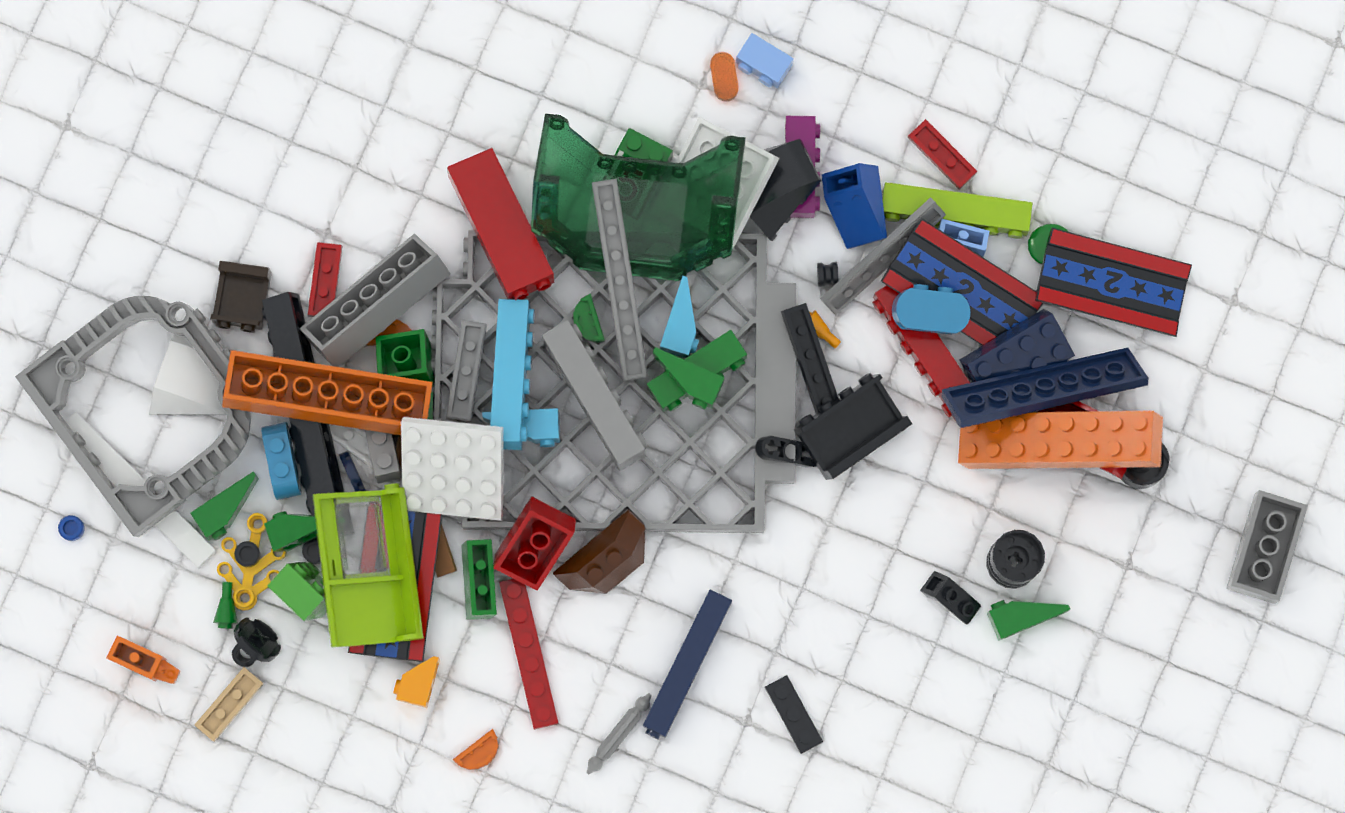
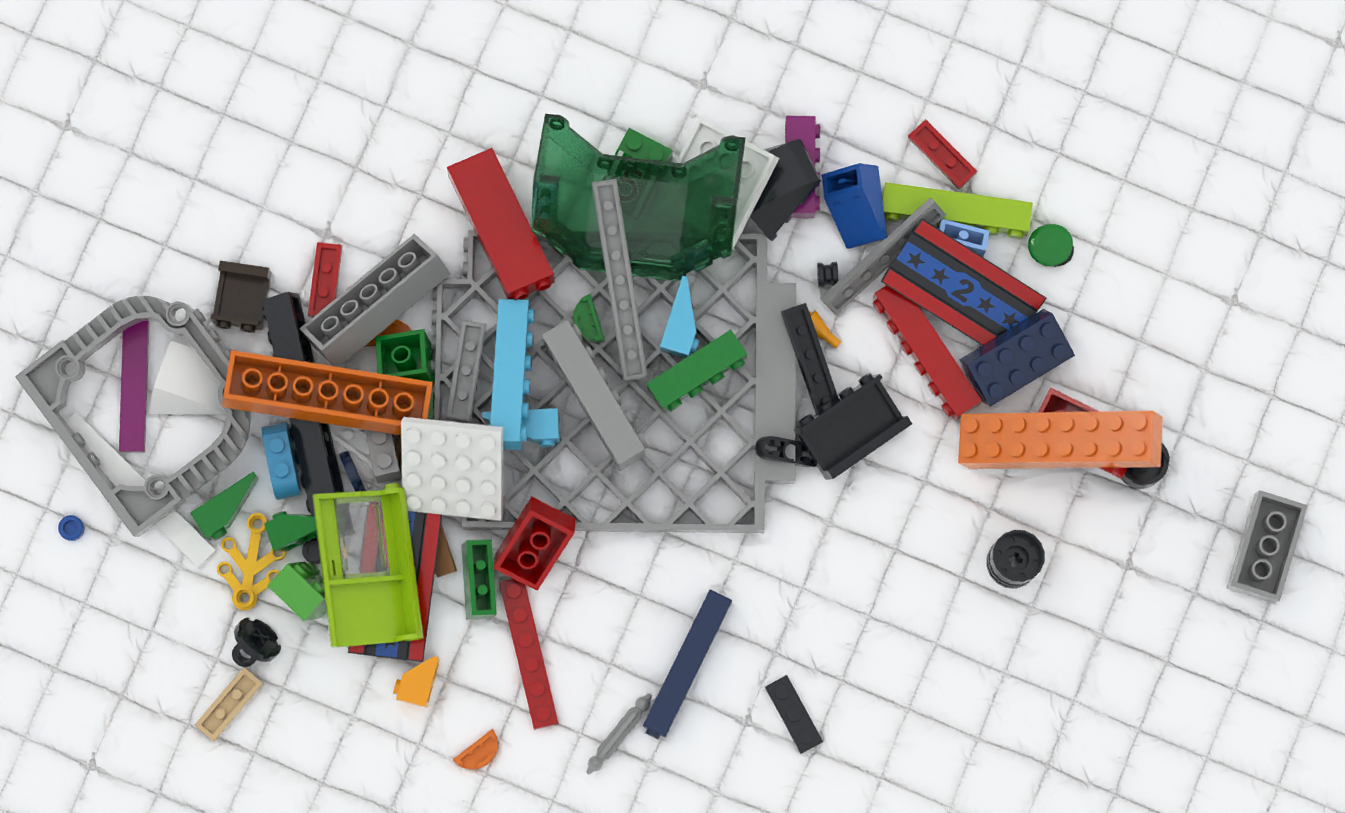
(134, 388): none -> magenta tile
(142, 661): orange hinge -> none
(226, 613): green cone -> none
(247, 554): black tile -> none
(606, 557): reddish brown wedge -> none
(696, 382): green slope -> none
(724, 76): clear orange tile -> none
(764, 61): light blue brick -> none
(931, 310): dark azure brick -> none
(951, 596): black bracket -> none
(1018, 616): green slope -> none
(1044, 387): dark blue plate -> none
(1112, 282): hinge -> none

